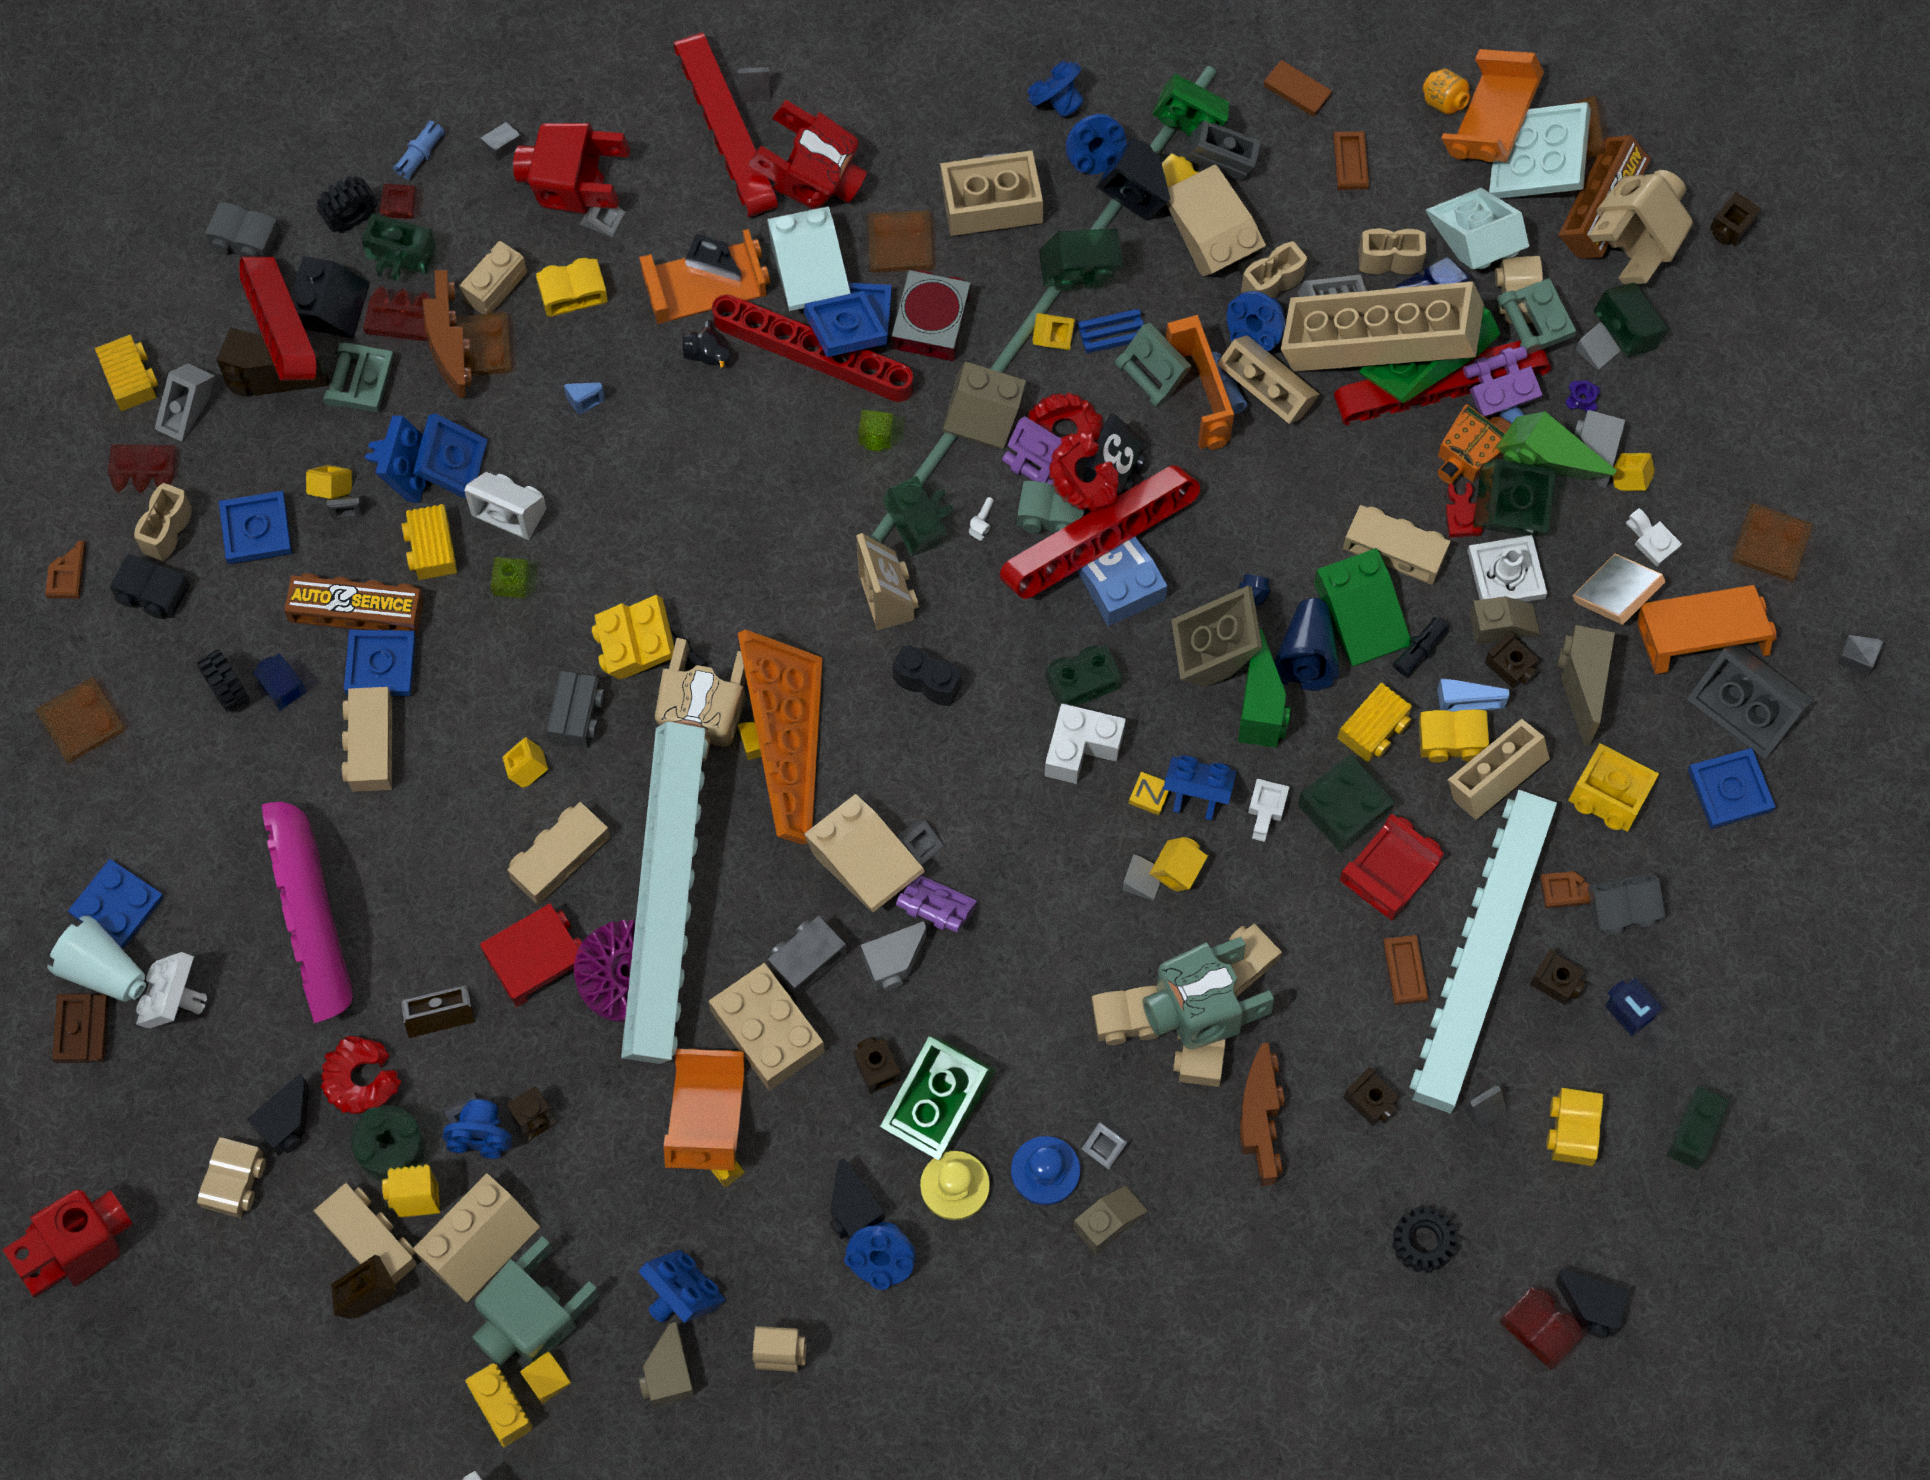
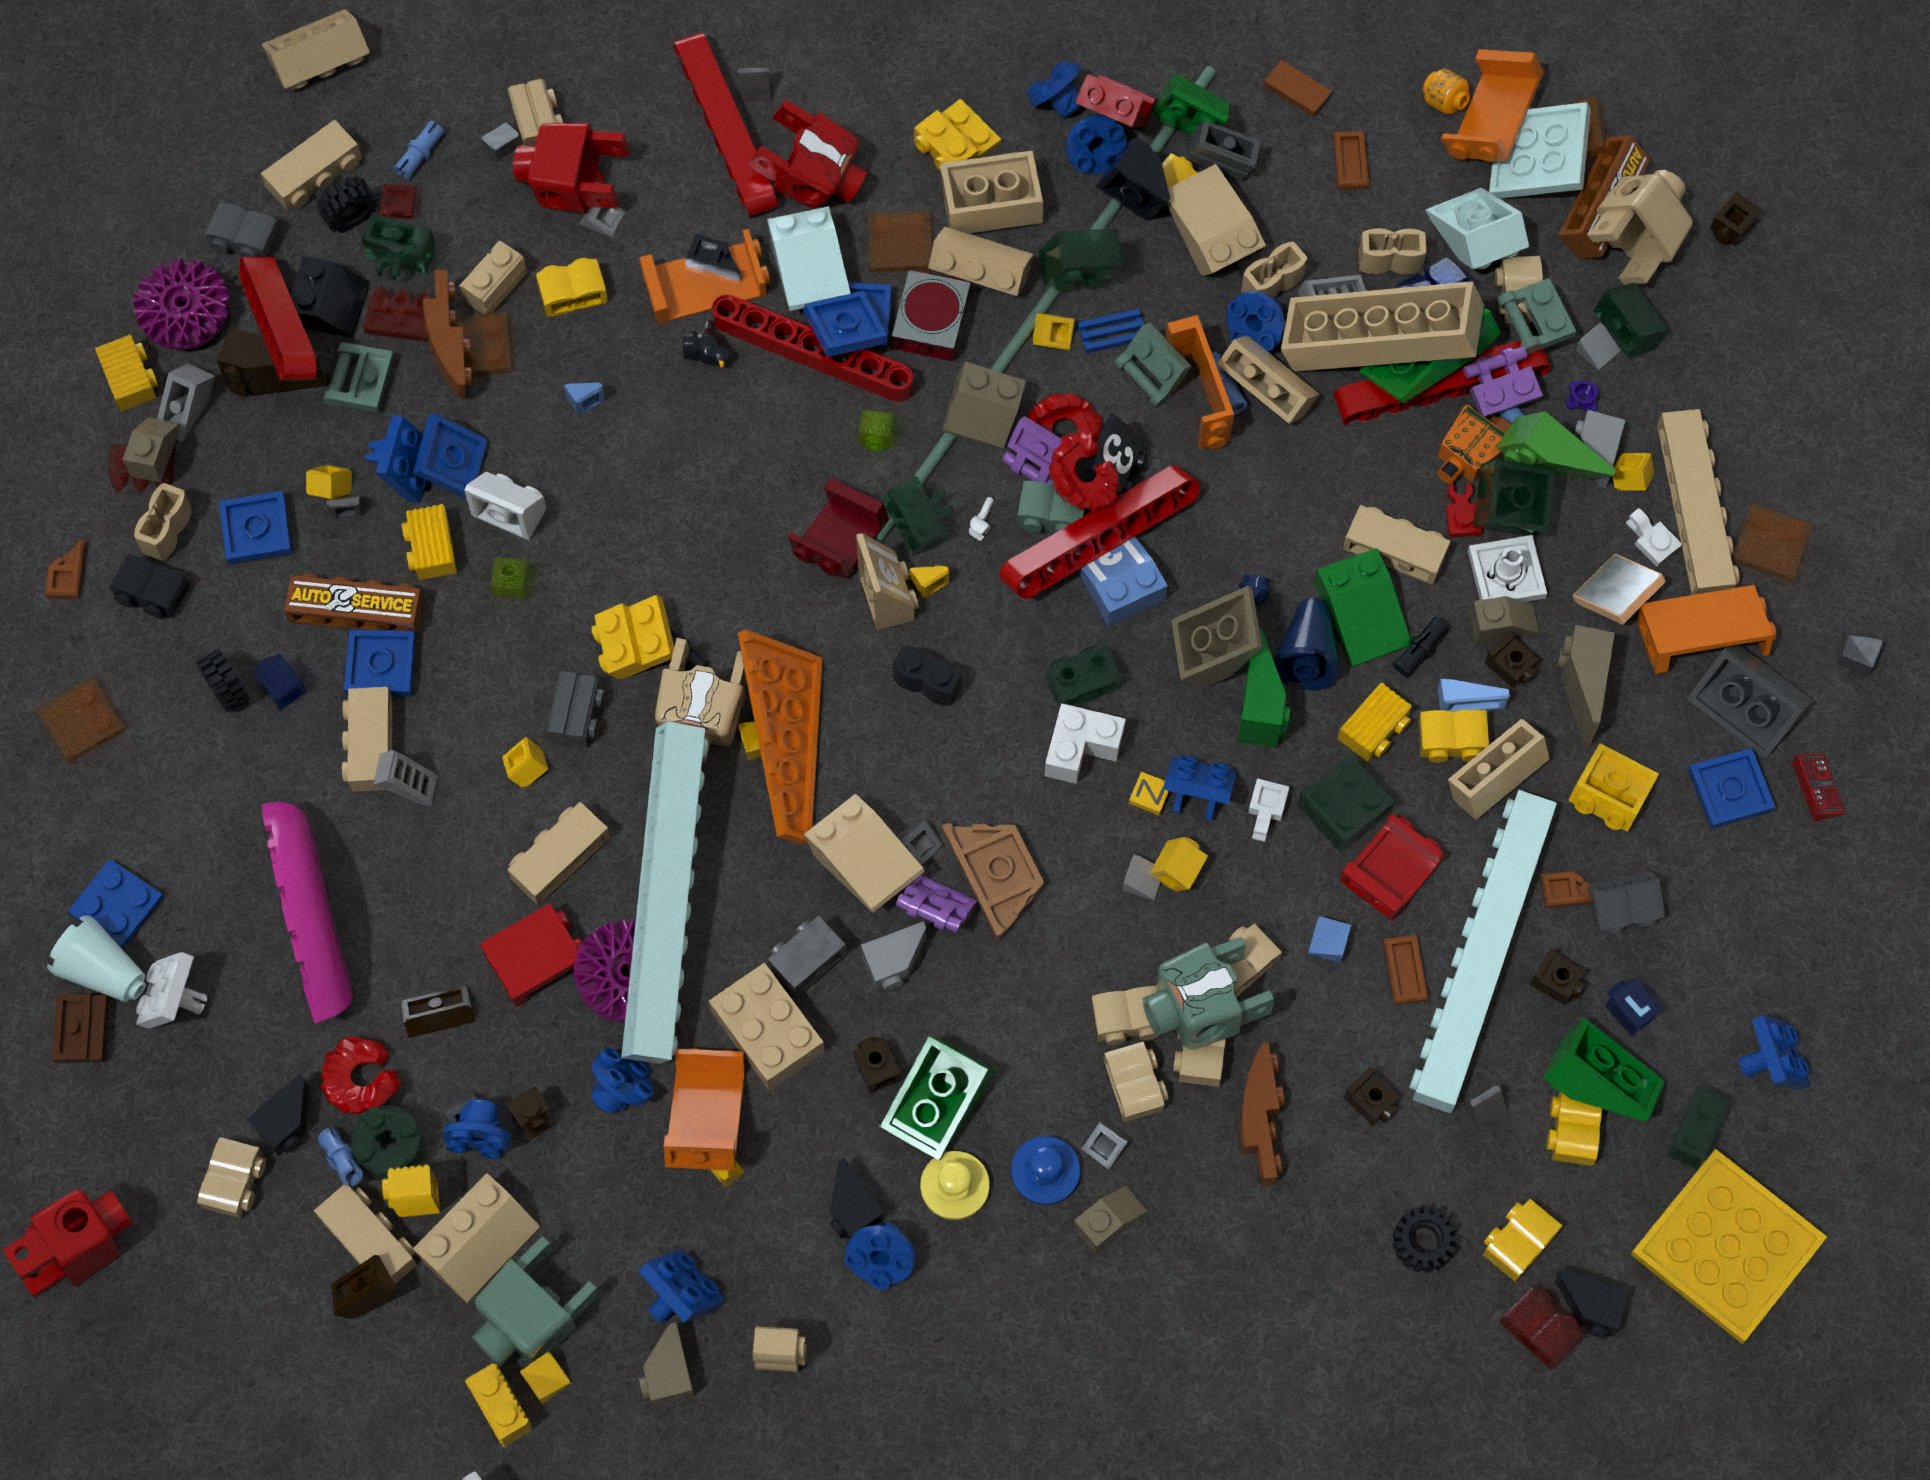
(150, 449): none -> dark tan slope
(182, 304): none -> magenta wheel
(311, 166): none -> tan brick
(316, 49): none -> tan slope
(340, 1156): none -> medium blue pin
(386, 779): none -> light grey slope
(532, 108): none -> tan brick
(620, 1082): none -> blue plate
(833, 533): none -> dark red panel
(929, 579): none -> yellow slope
(955, 135): none -> yellow plate
(980, 261): none -> tan brick
(996, 871): none -> medium nougat wing
(1116, 100): none -> red panel
(1134, 1081): none -> tan brick
(1329, 939): none -> medium blue slope
(1521, 1239): none -> yellow brick
(1602, 1073): none -> green slope
(1696, 502): none -> tan brick
(1728, 1246): none -> yellow plate
(1777, 1054): none -> blue plate
(1818, 786): none -> slope

